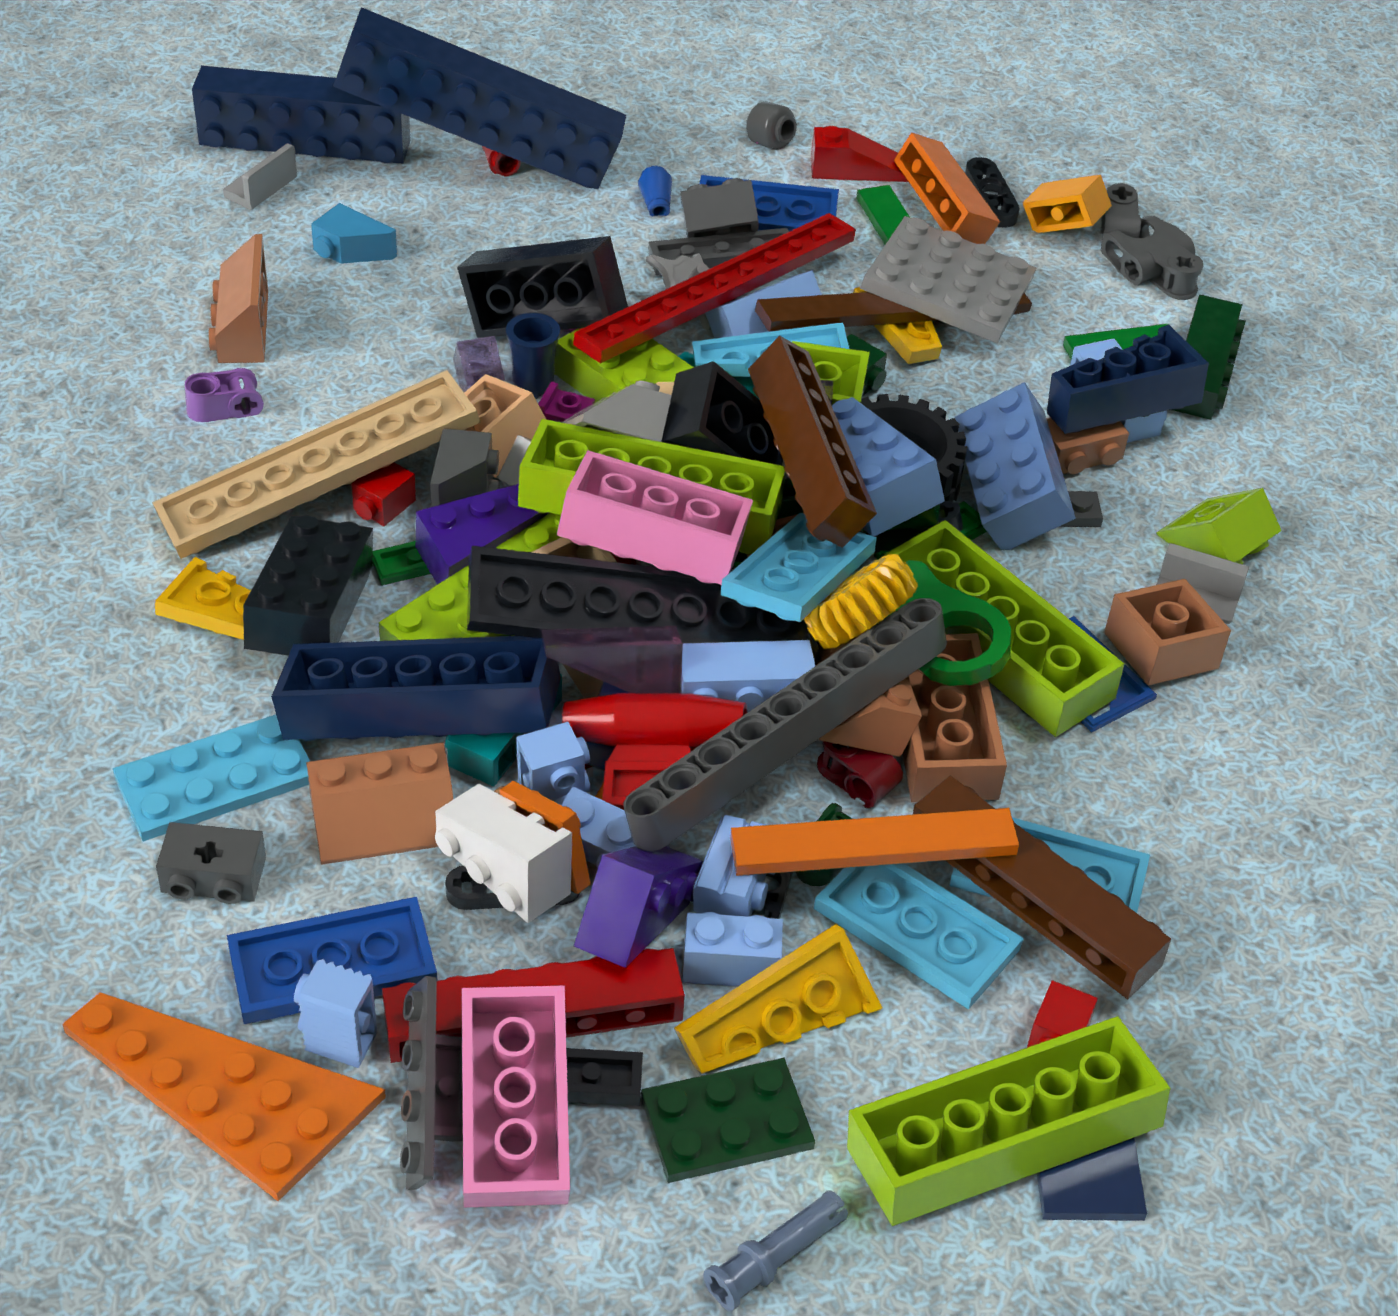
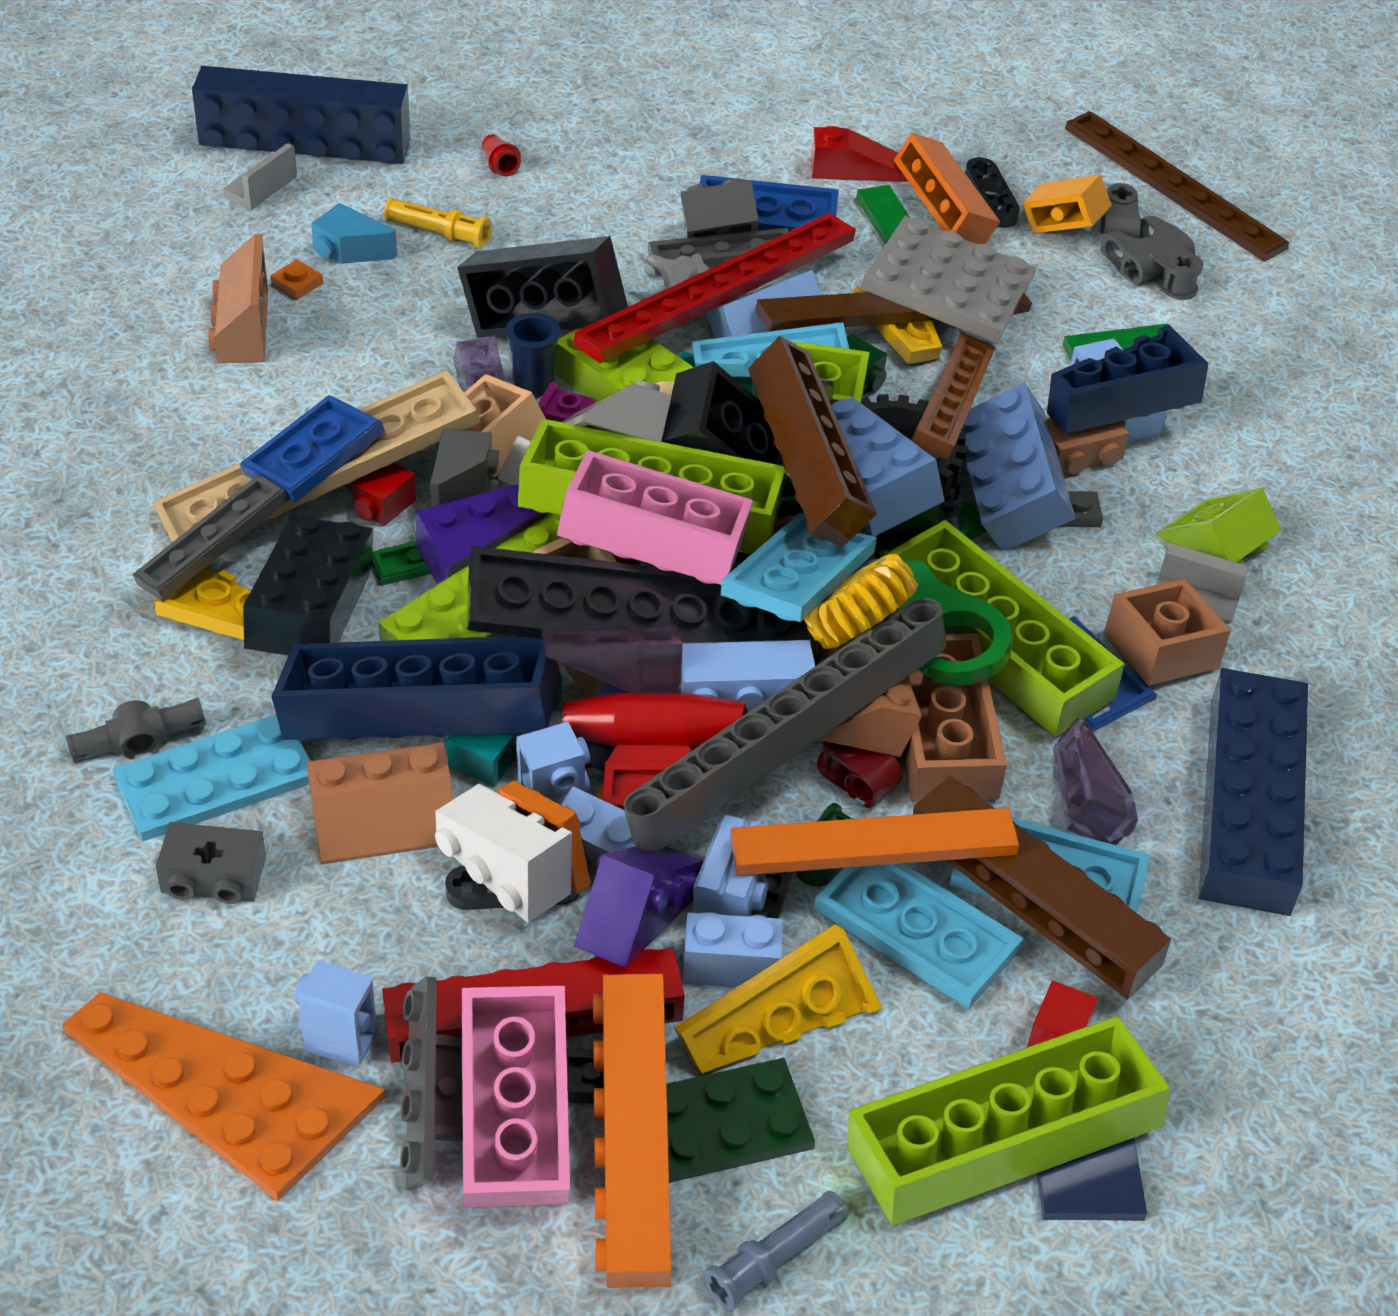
(135, 729): none -> dark grey pin
(210, 537): none -> dark grey tile
(220, 395): medium lavender piece -> none
(296, 279): none -> orange plate
(313, 447): none -> blue tile
(374, 939): blue plate -> none
(452, 224): none -> yellow pin
(479, 99): dark blue brick -> none
(635, 1132): none -> orange brick
(656, 189): blue cone -> none
(771, 125): dark grey head -> none
(953, 397): none -> dark orange plate
(1091, 787): none -> clear purple slope
(1178, 186): none -> reddish brown tile
(1214, 336): dark green brick -> none
(1255, 793): none -> dark blue brick

